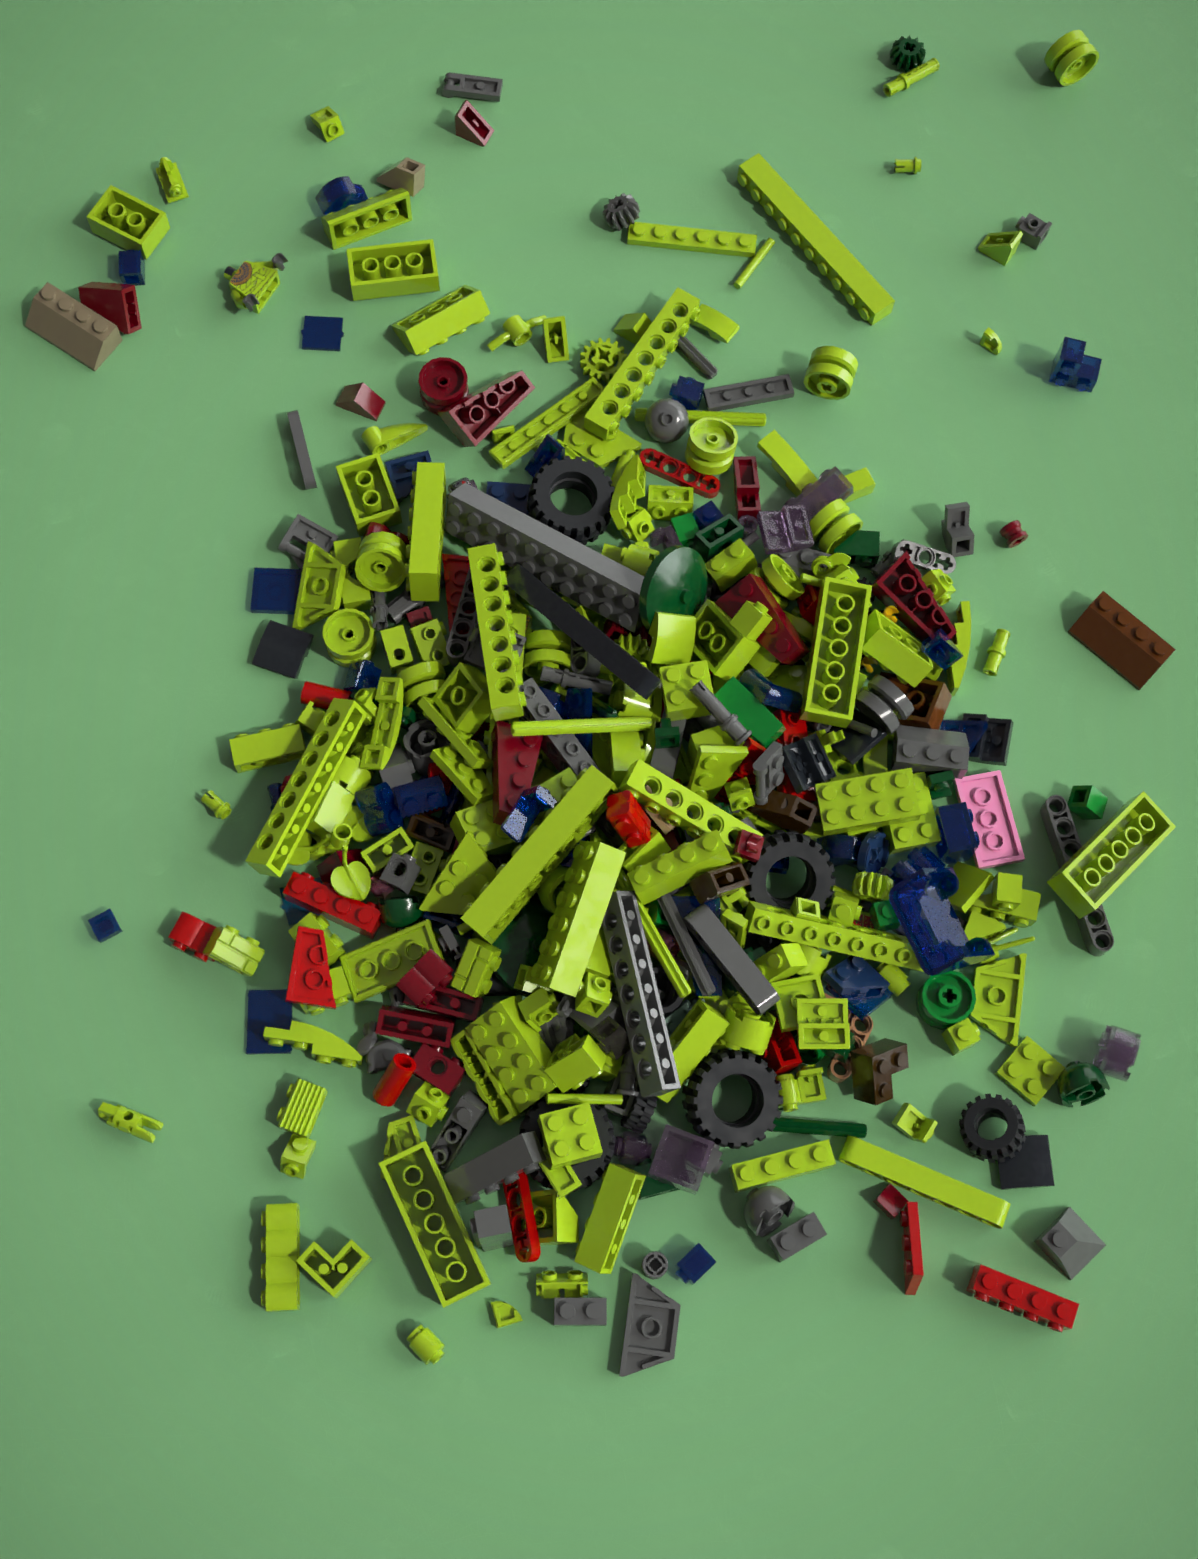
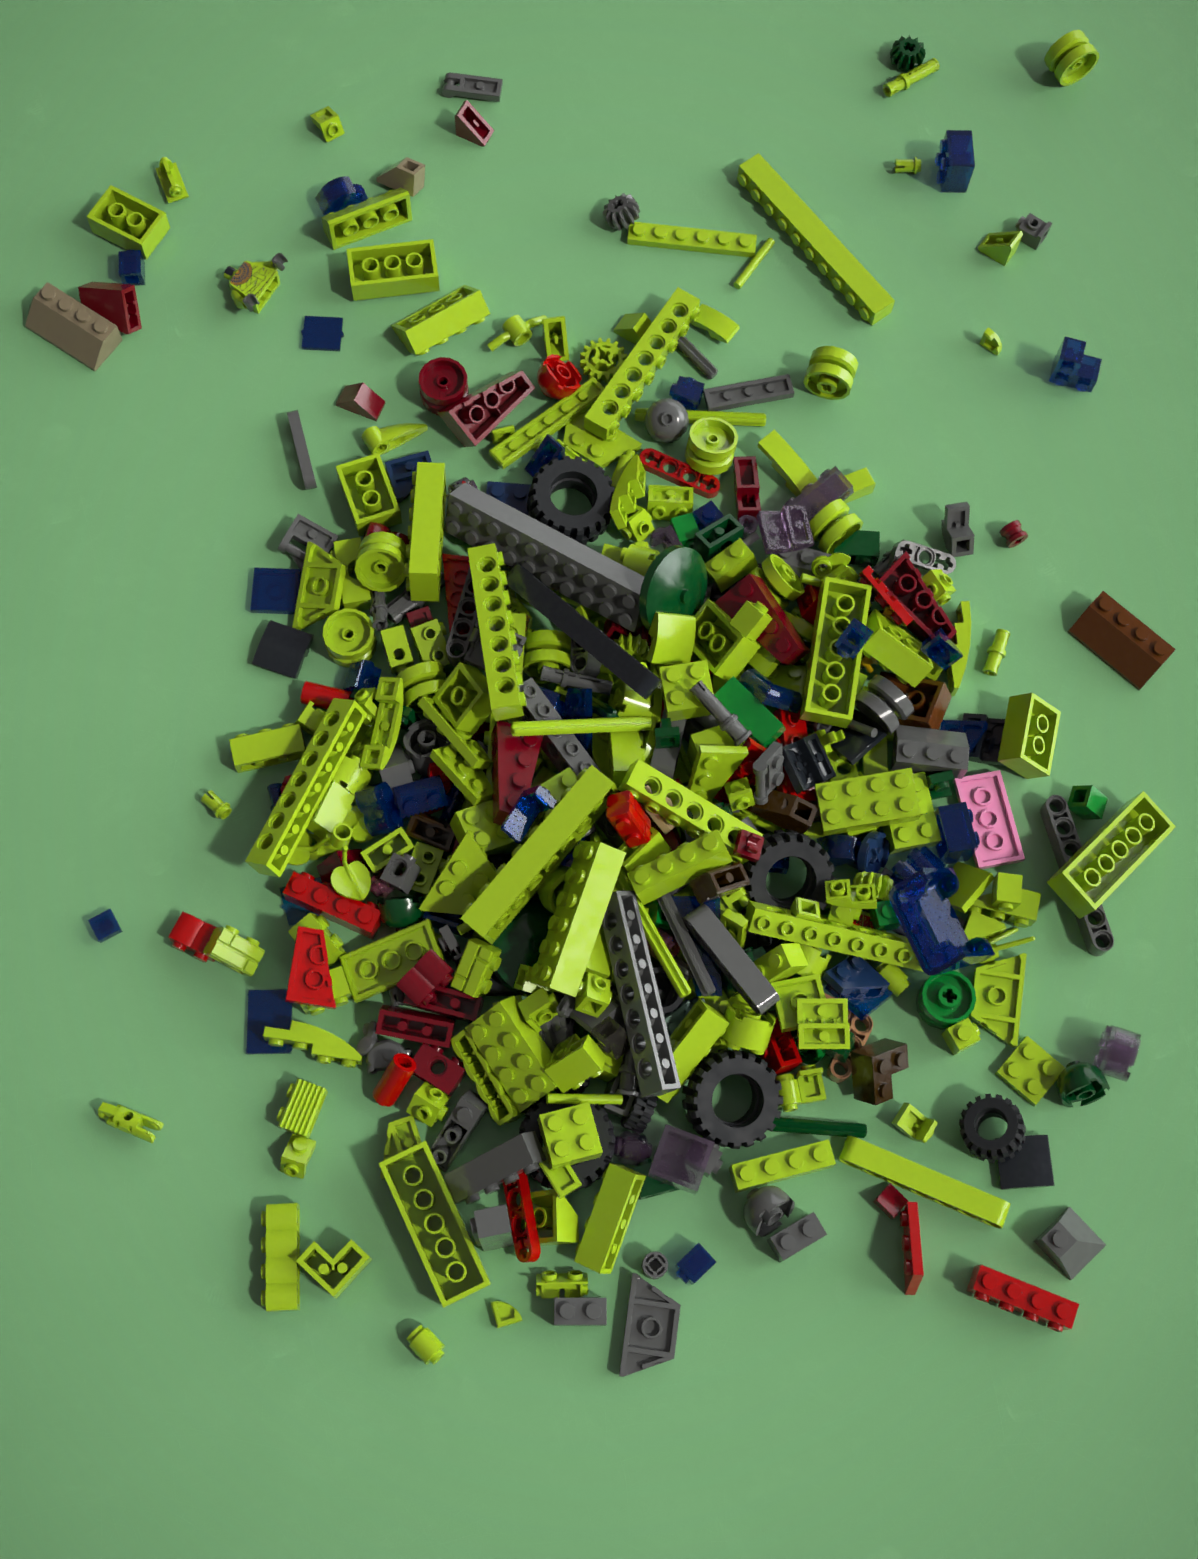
(558, 378): none -> red cylinder
(850, 896): none -> lime slope
(858, 634): none -> clear blue brick
(899, 613): none -> red wing
(955, 161): none -> clear blue brick
(1029, 736): none -> lime brick

